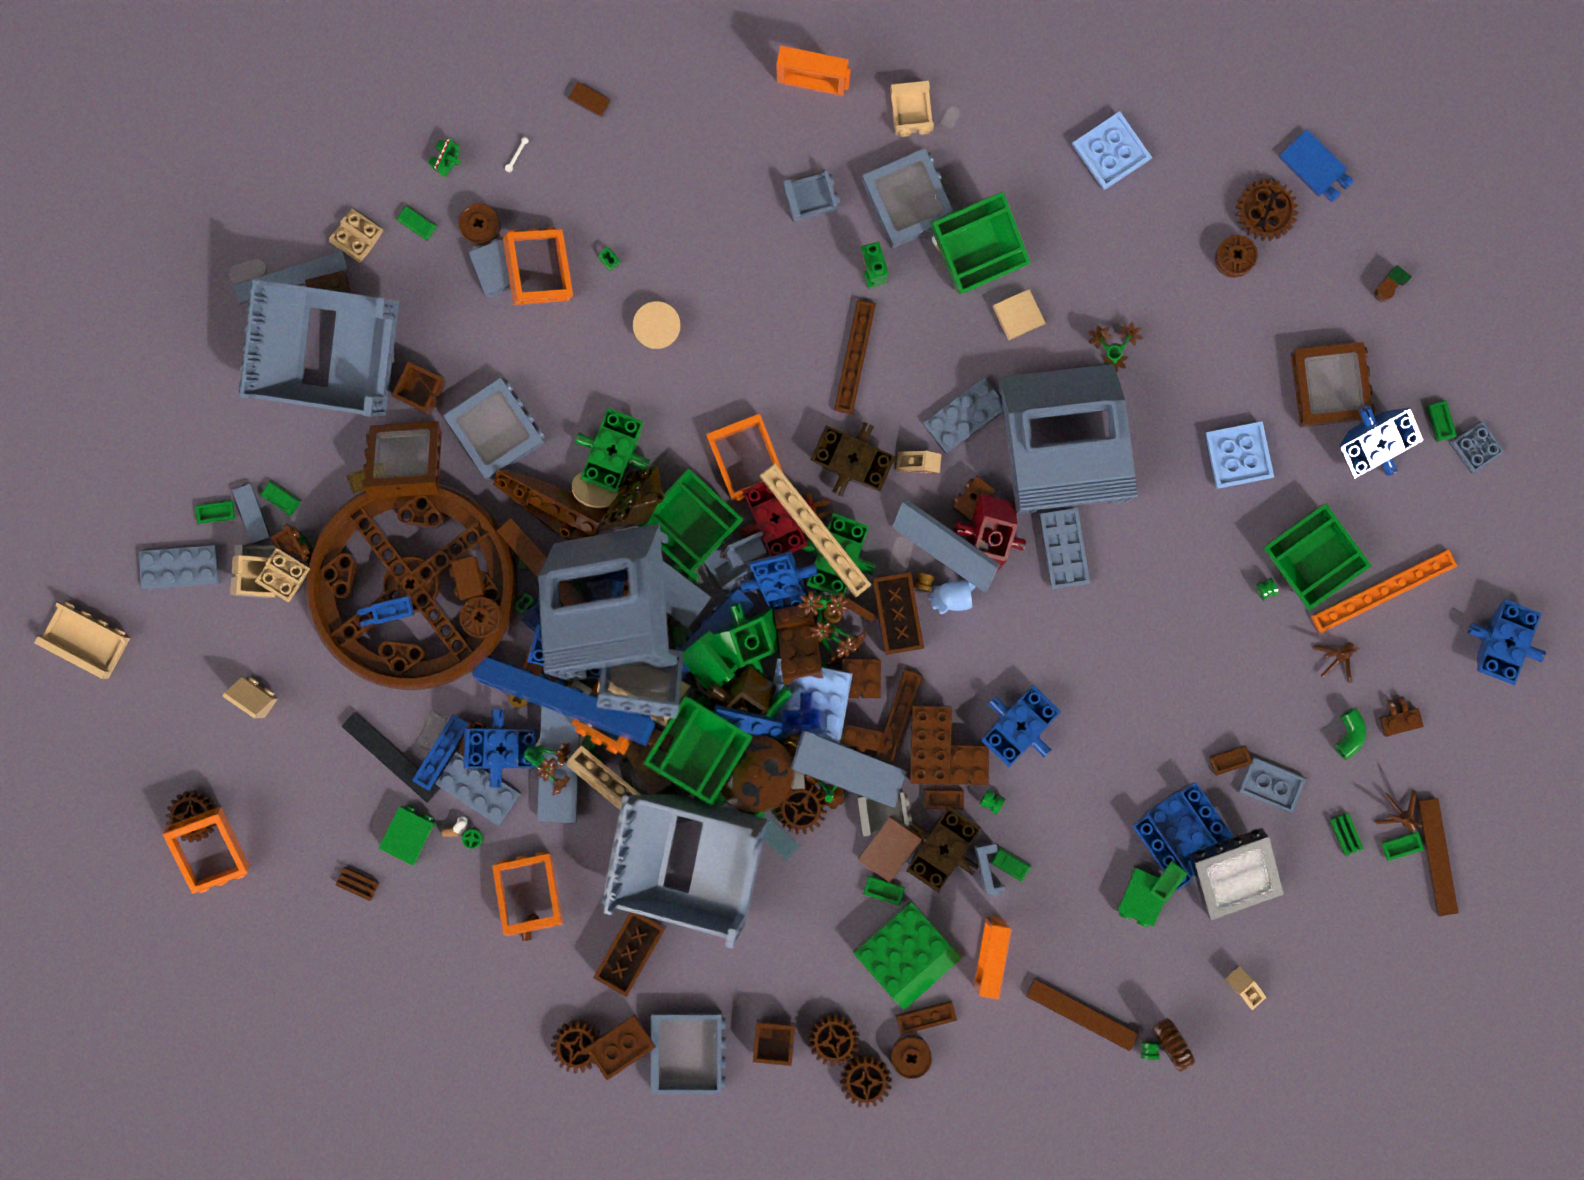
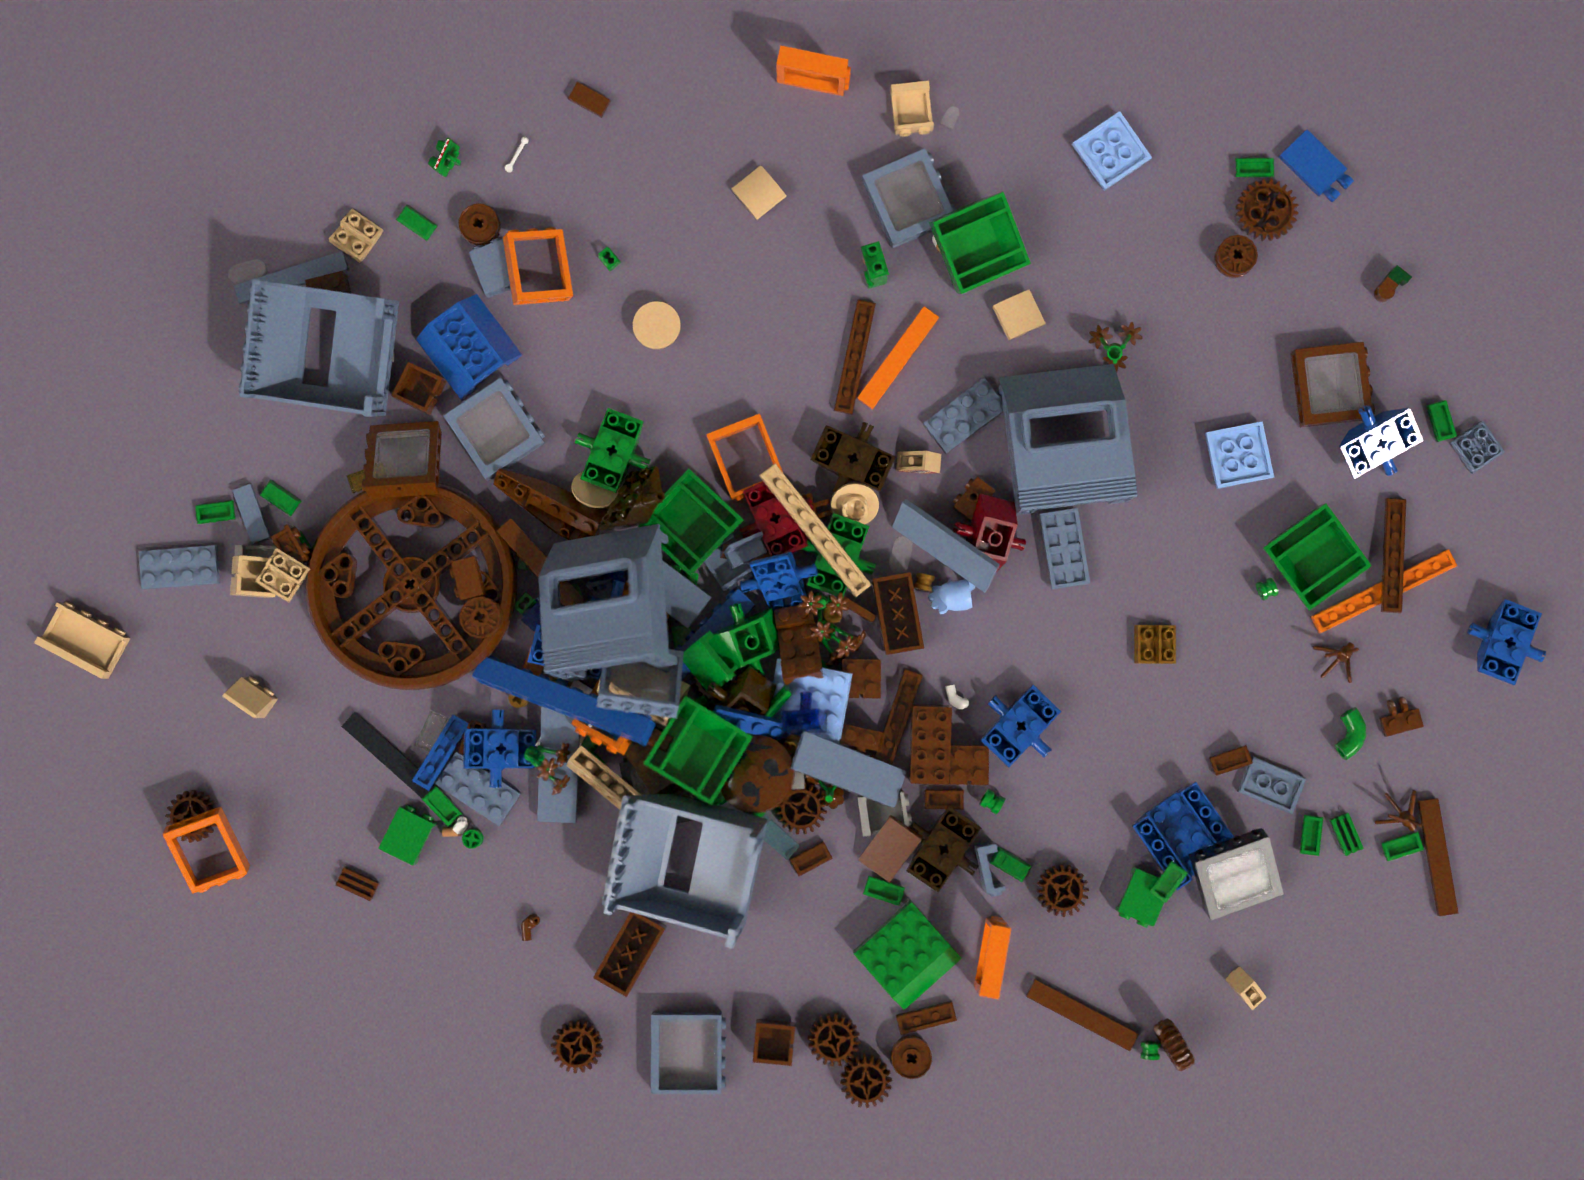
(388, 611): blue hinge -> none
(442, 806): none -> green tile
(467, 344): none -> blue slope
(533, 925): orange window -> none
(620, 1047): reddish brown tile -> none
(758, 192): none -> tan slope
(811, 196): sand blue panel -> none
(811, 858): none -> reddish brown tile
(855, 502): none -> tan piece
(898, 358): none -> orange tile
(954, 699): none -> white arm
(1065, 883): none -> reddish brown gear
(1154, 644): none -> pearl gold slope
(1254, 167): none -> green tile
(1311, 835): none -> green tile
(1393, 555): none -> reddish brown tile

